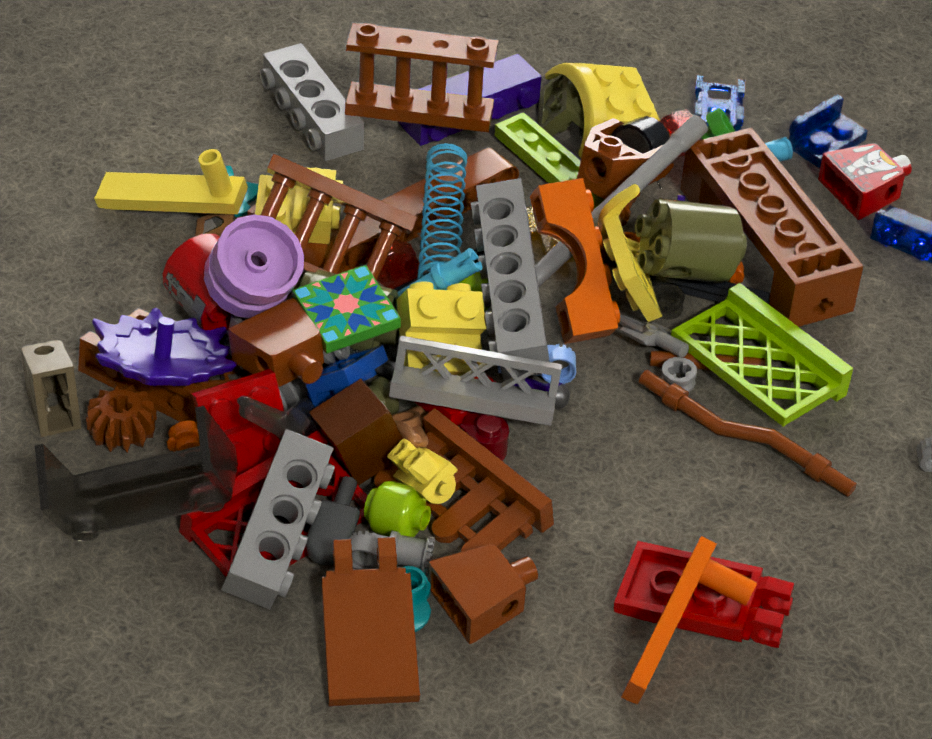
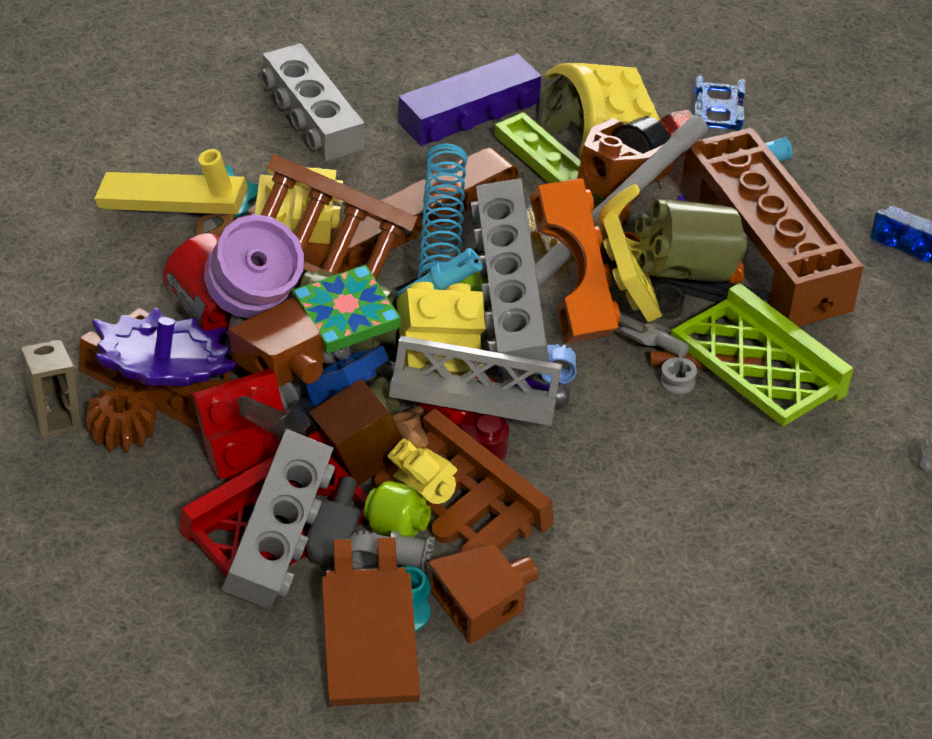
(141, 489): clear smoke windscreen -> none
(183, 436): orange plate -> none
(399, 265): clear red plate -> none
(417, 105): dark orange fence -> none
(655, 573): red tile -> none
(698, 569): orange piece -> none
(718, 124): bright green tile -> none
(815, 465): dark orange bar -> none
(824, 131): clear blue bracket -> none
(864, 177): red torso -> none

